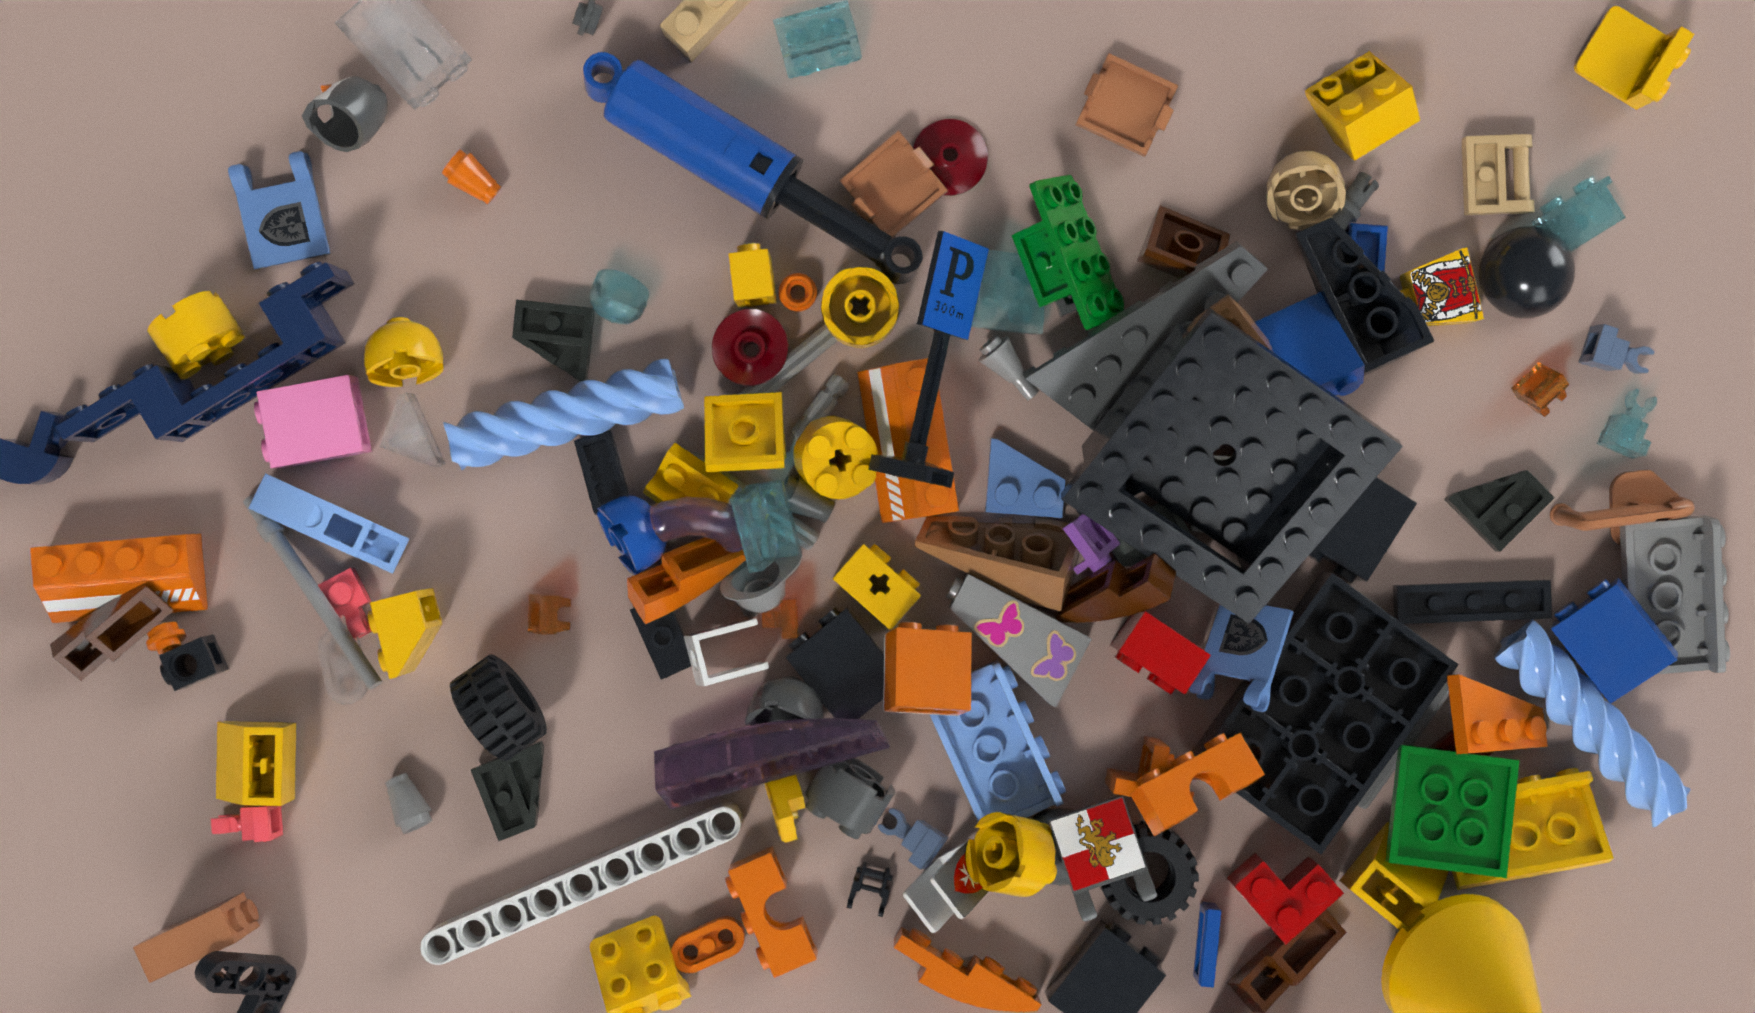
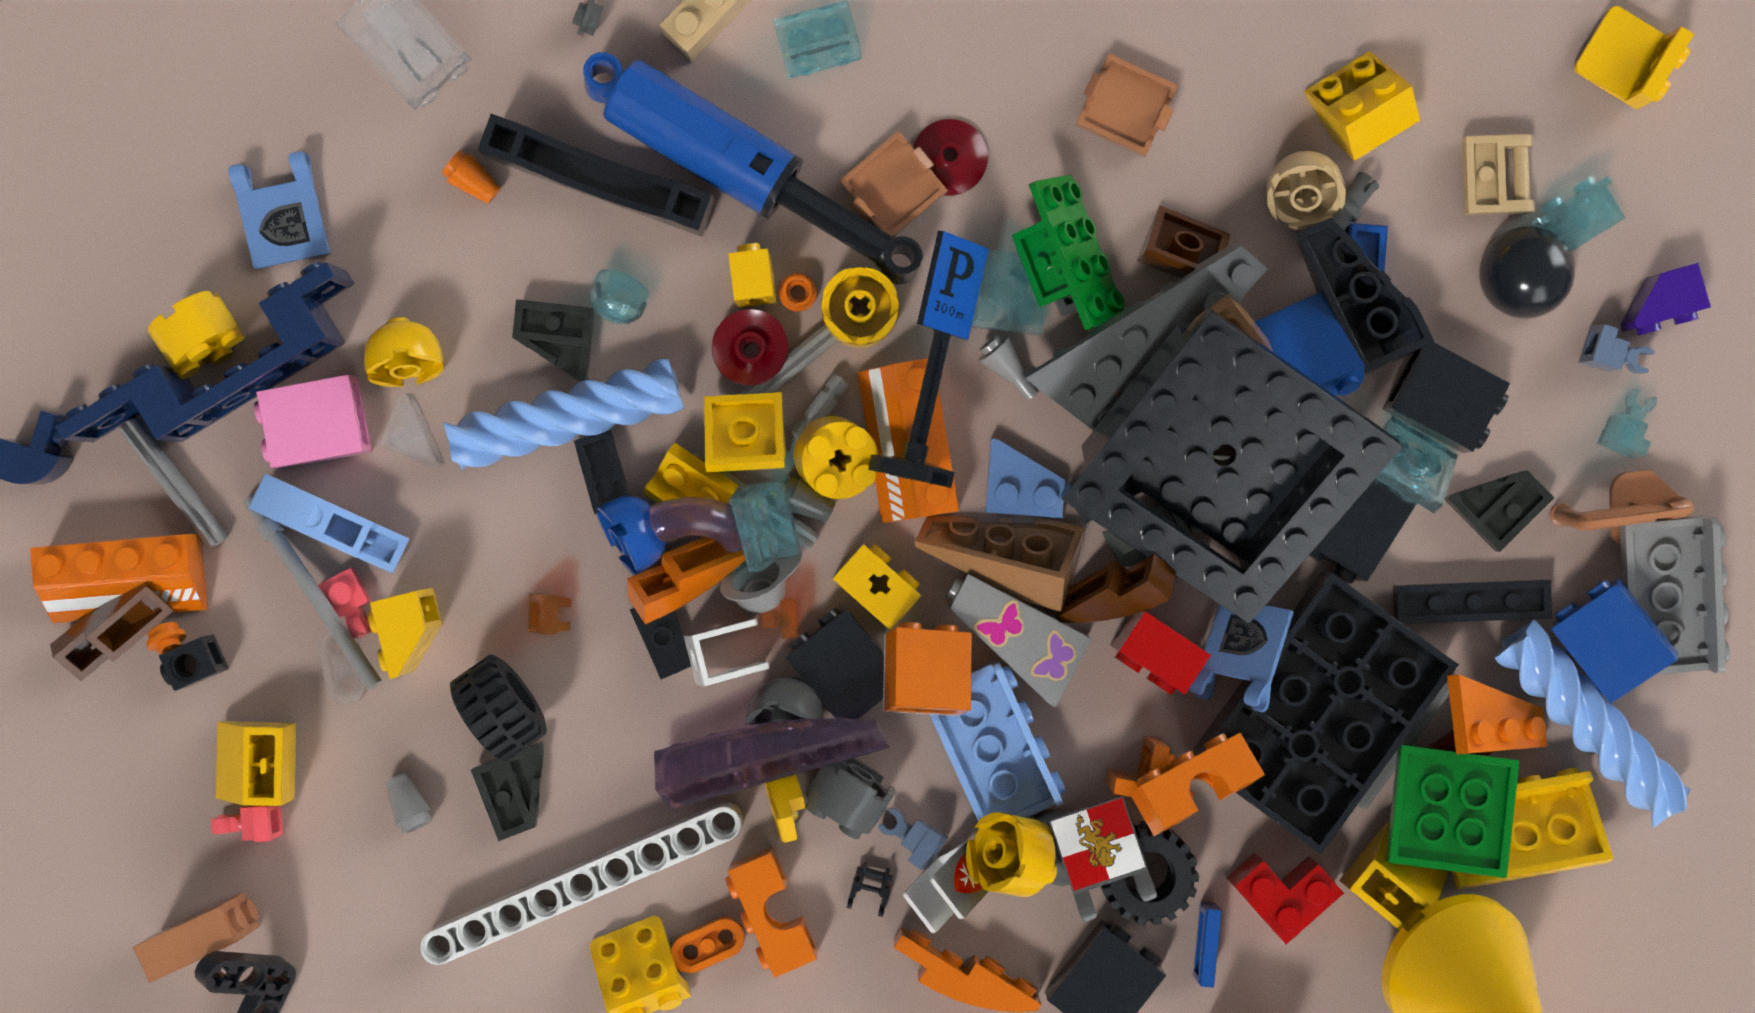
(173, 482): none -> light grey axle
(356, 115): dark grey piece -> none
(595, 176): none -> black arch
(1092, 542): medium lavender bracket -> none
(1282, 965): reddish brown slope -> none
(1419, 468): none -> clear light blue plate
(1444, 290): torso -> none
(1447, 397): none -> black brick
(1540, 388): clear orange tile -> none
(1667, 296): none -> dark purple slope

